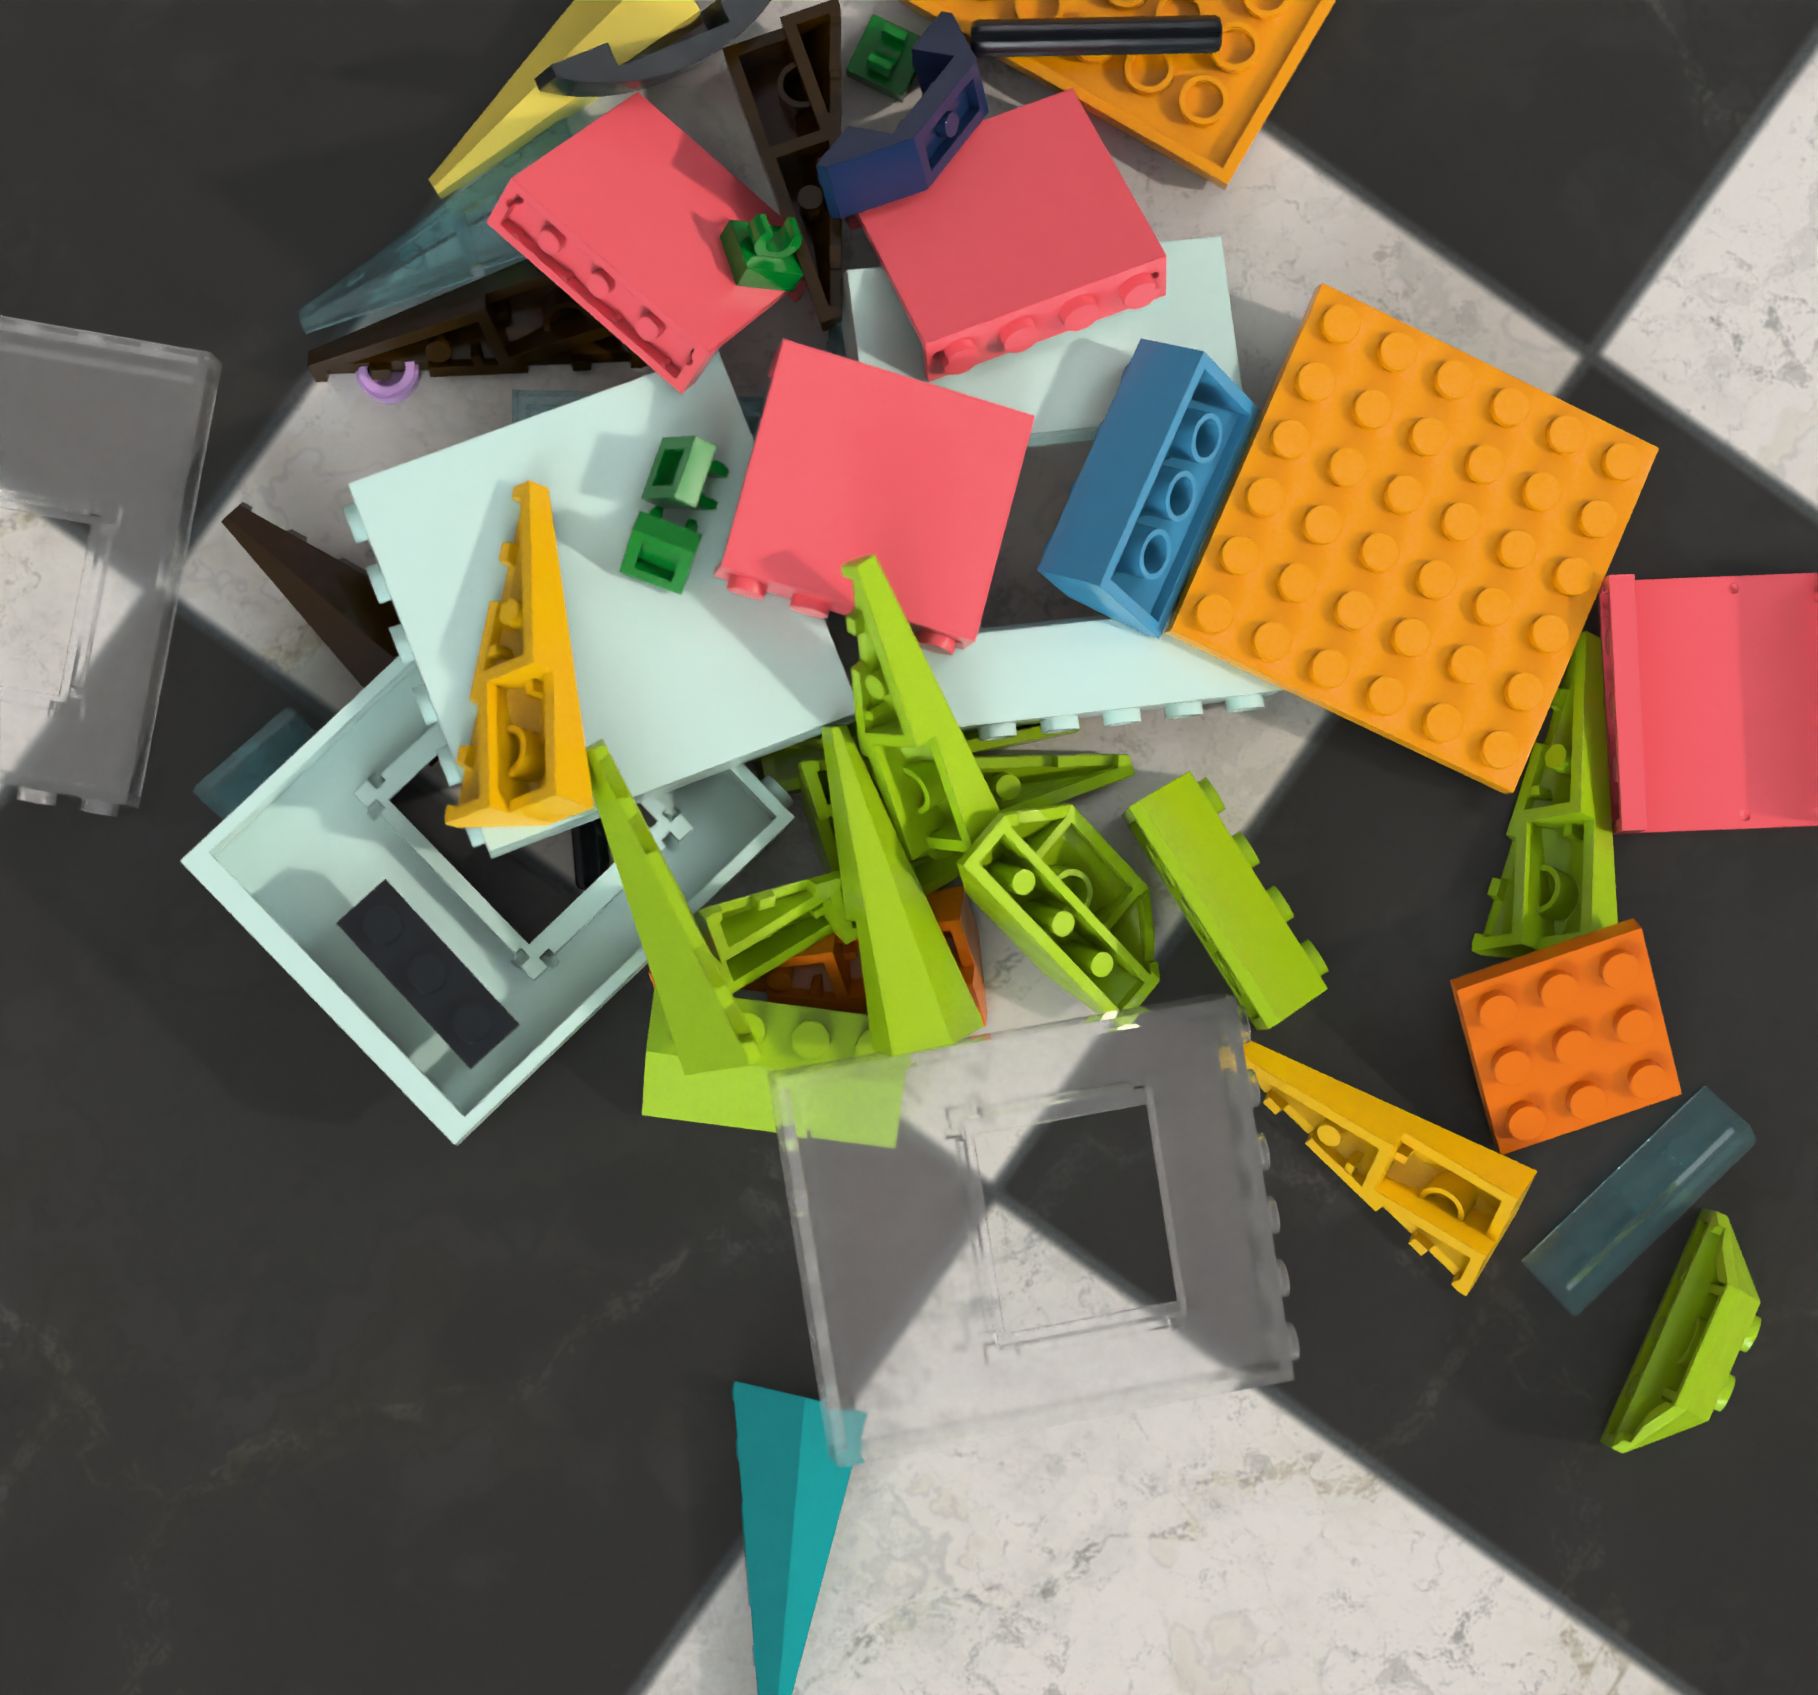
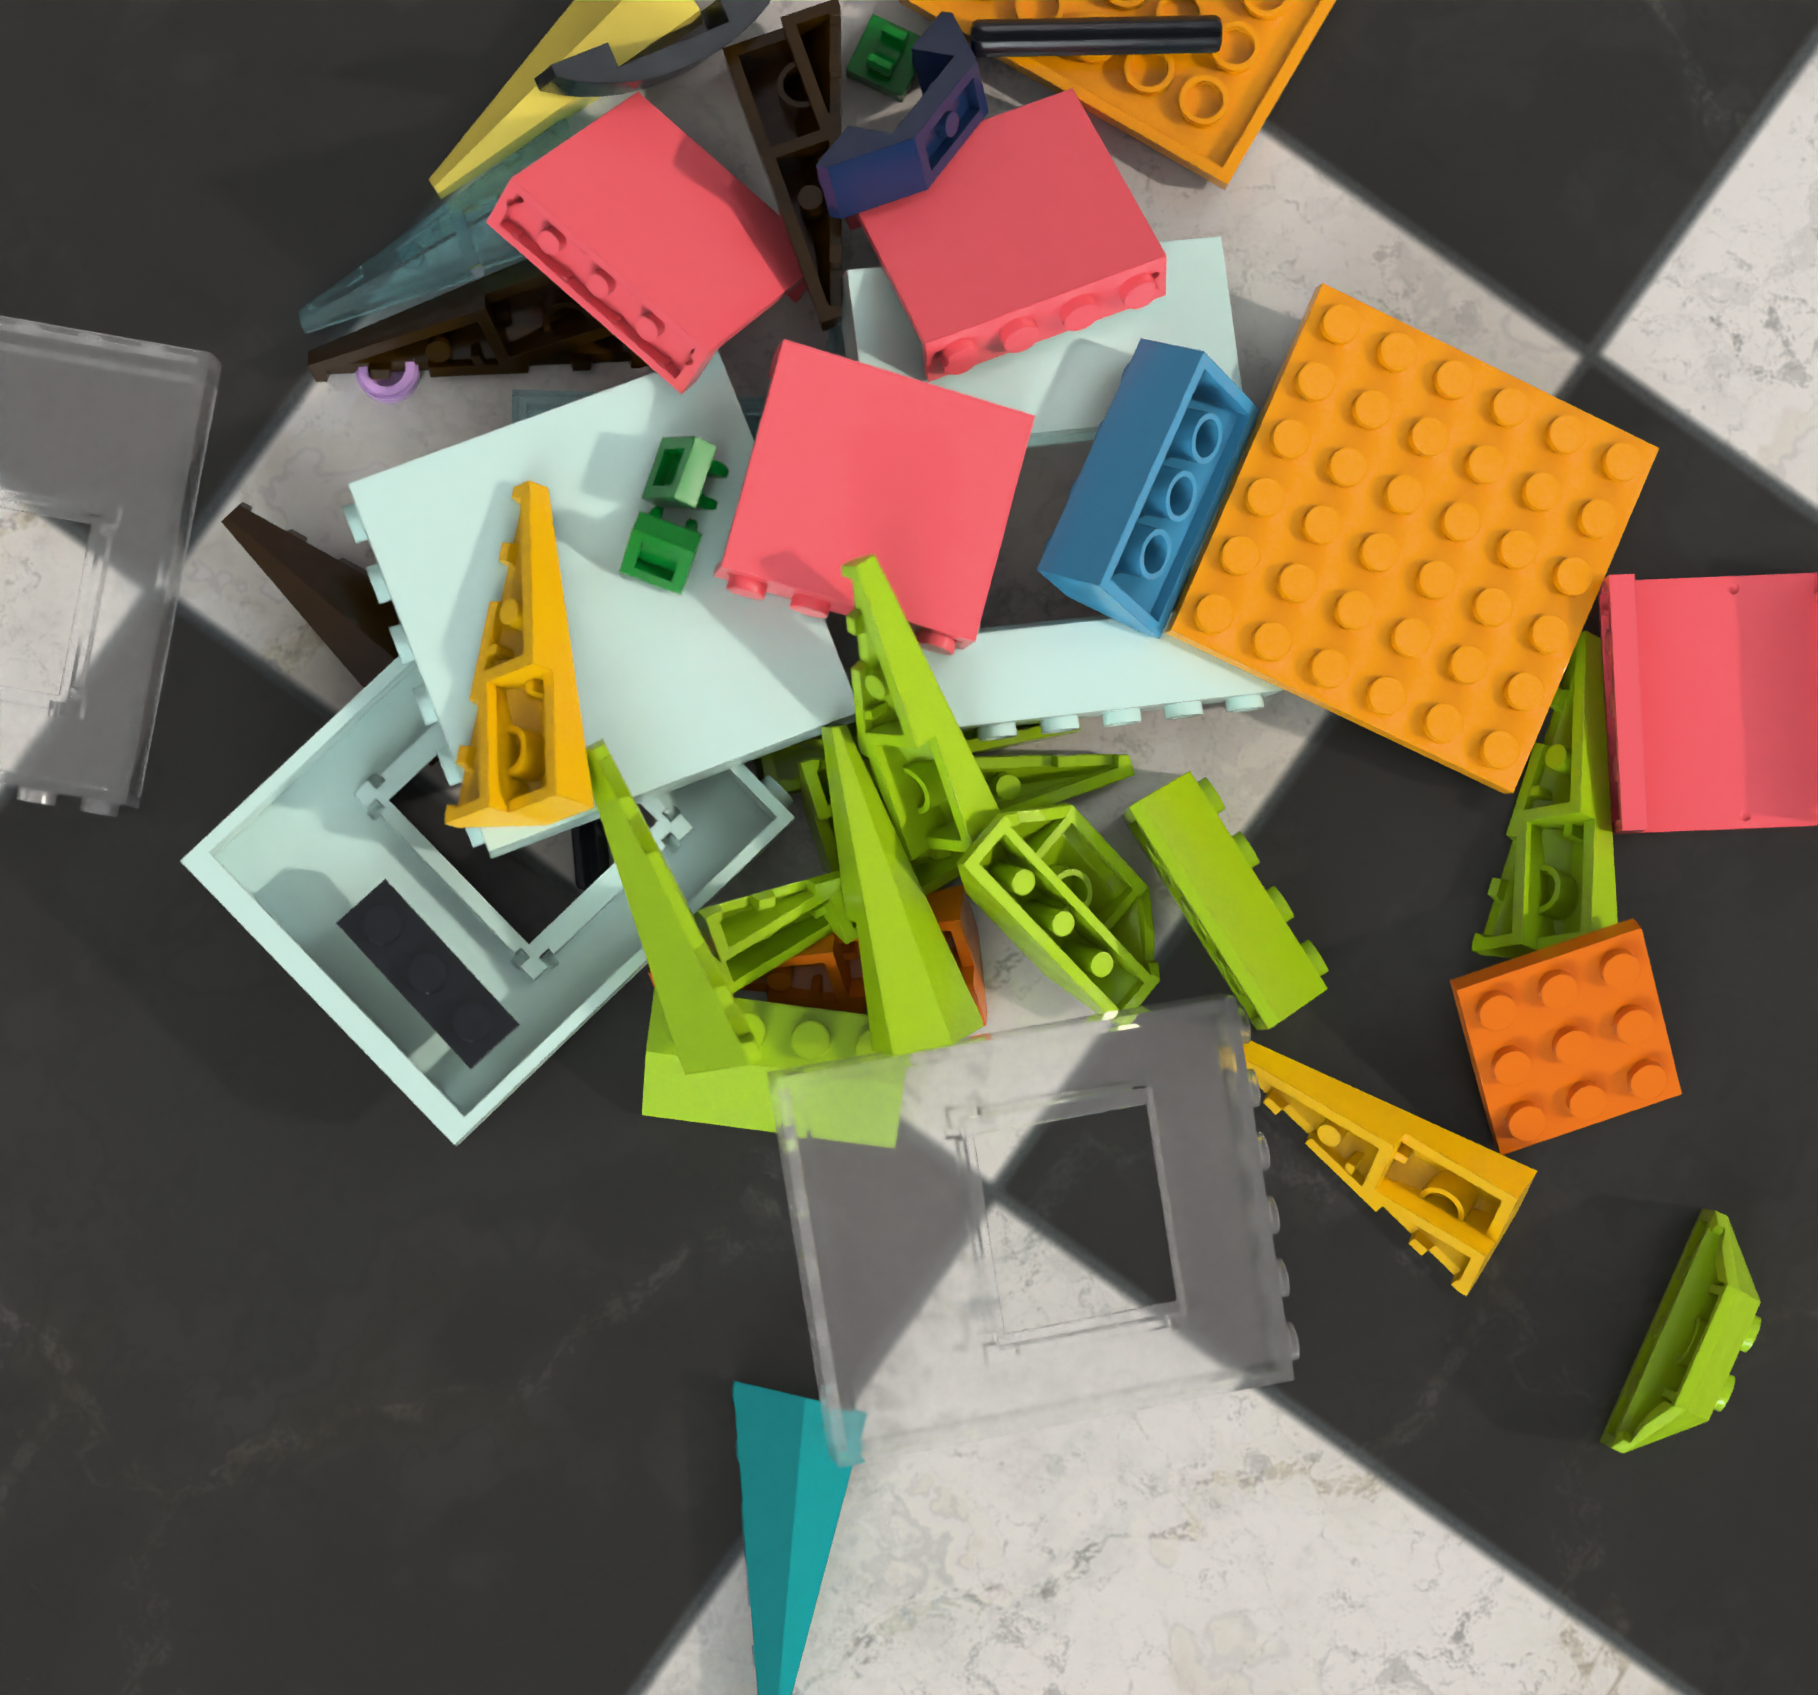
(254, 762): clear light blue slope -> none
(763, 253): green tile -> none
(1640, 1200): clear light blue slope -> none

